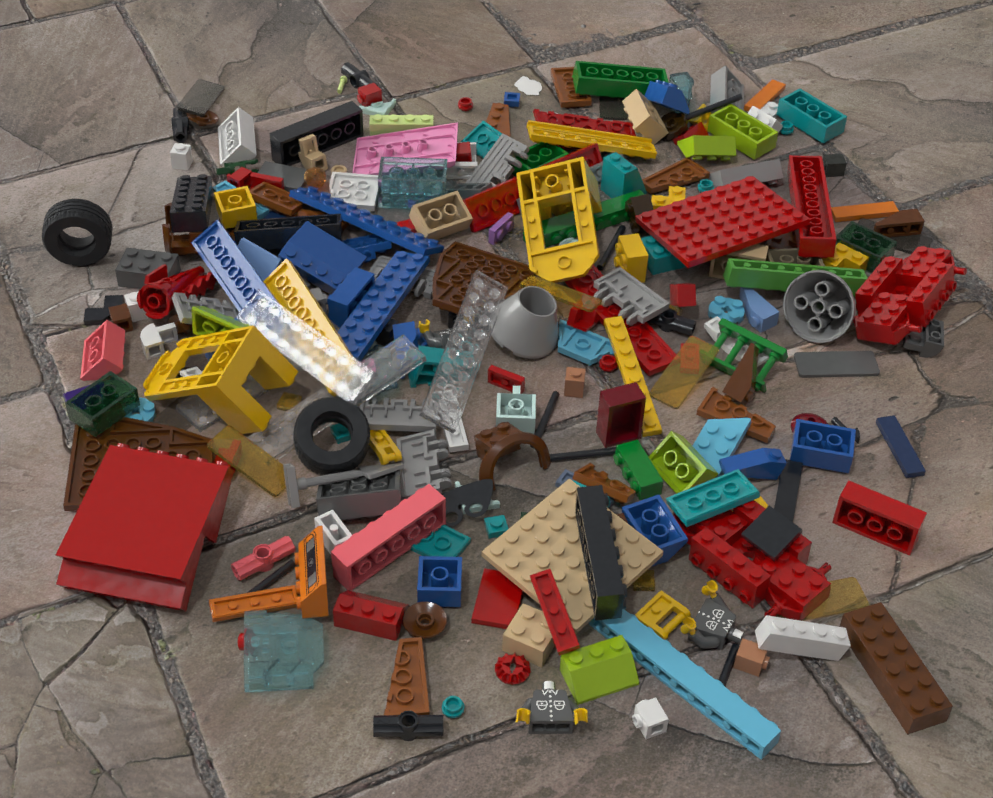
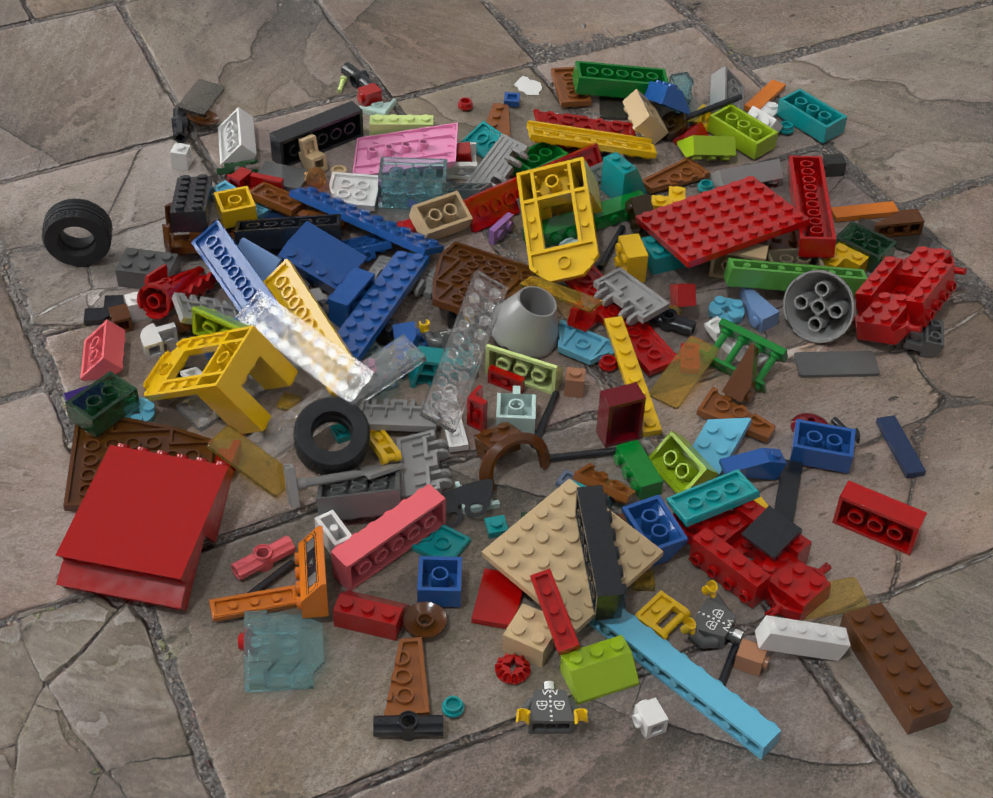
(477, 409): none -> red panel
(537, 373): none -> yellowish green slope

